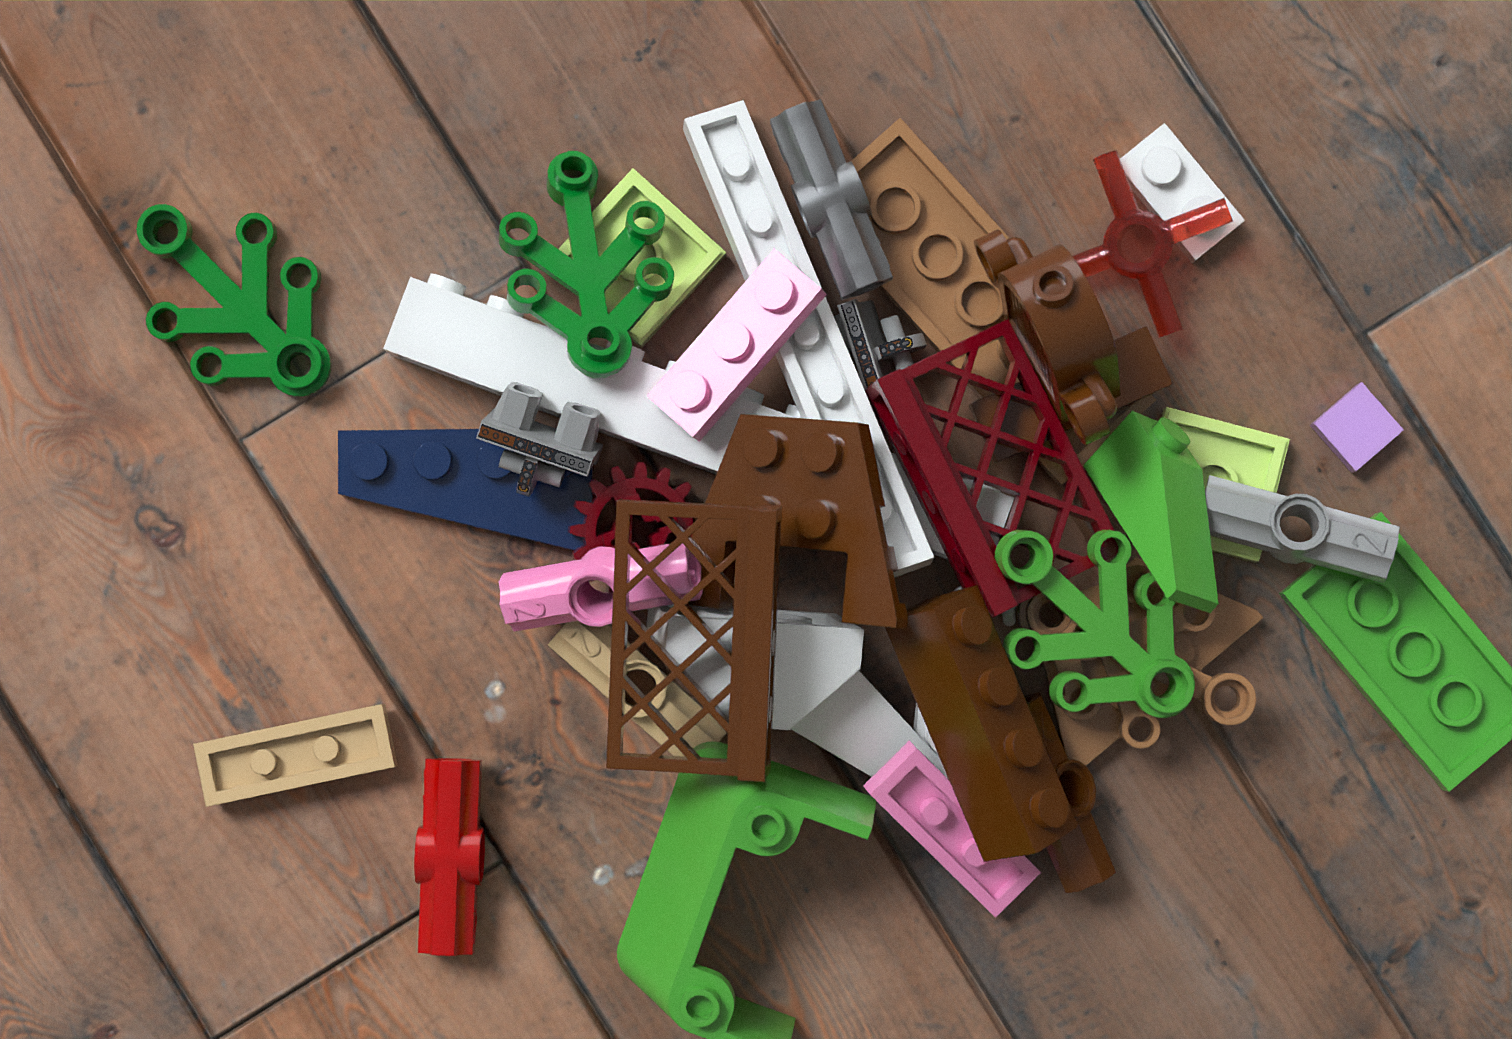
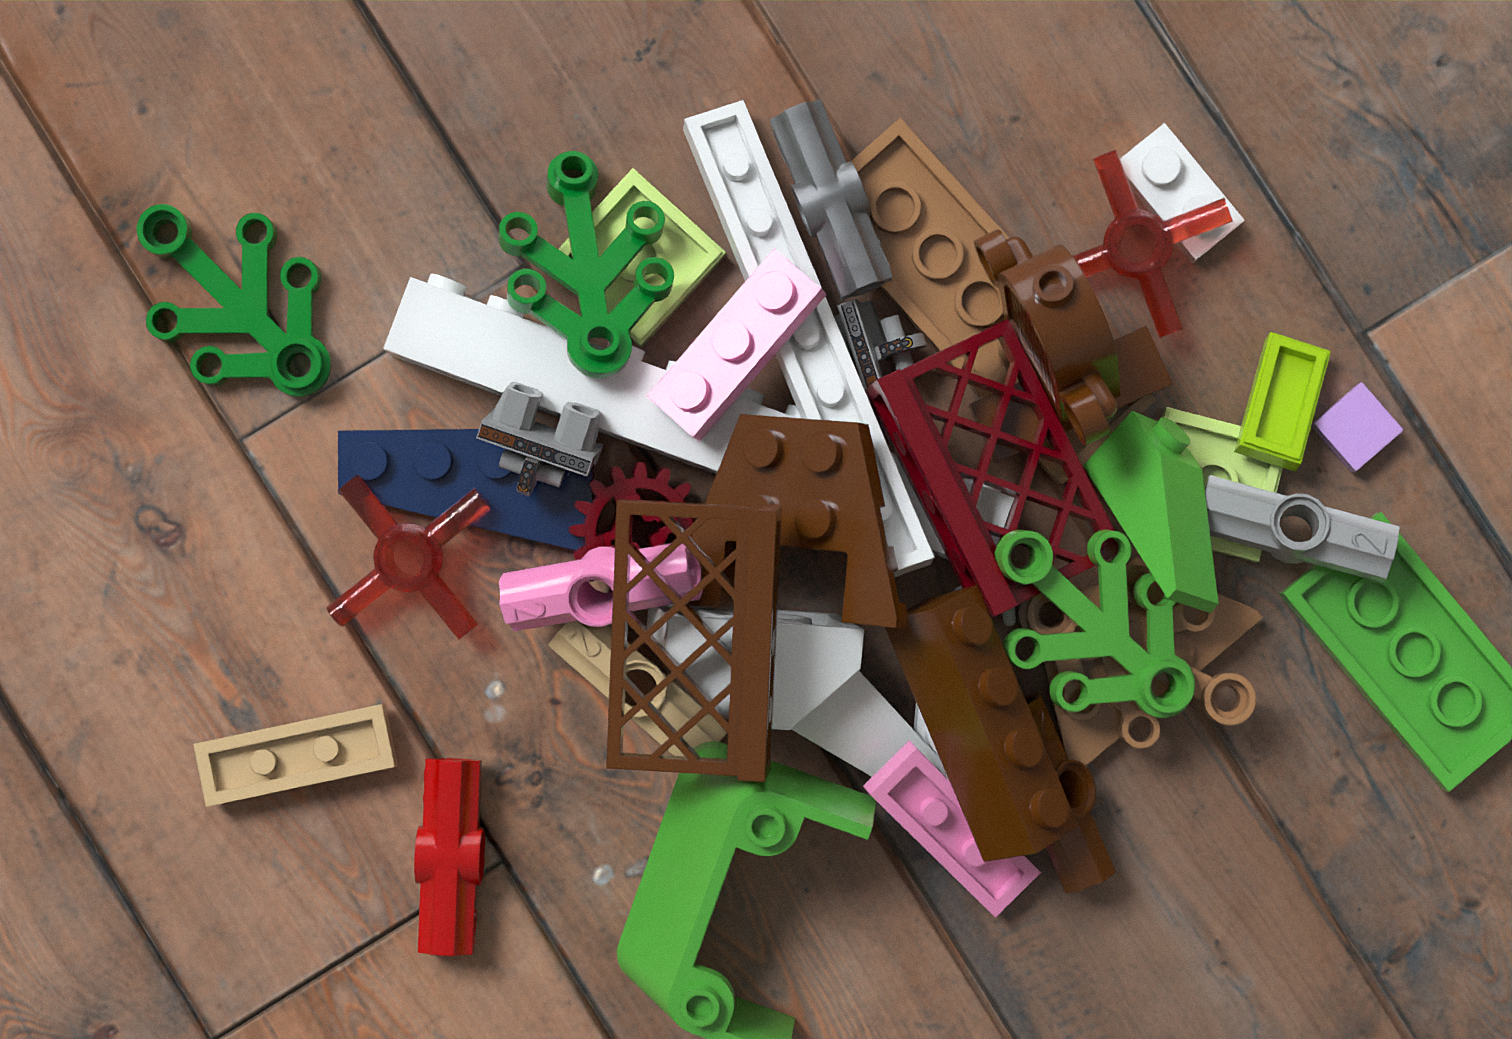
(388, 575): none -> clear red bar
(1282, 401): none -> lime tile

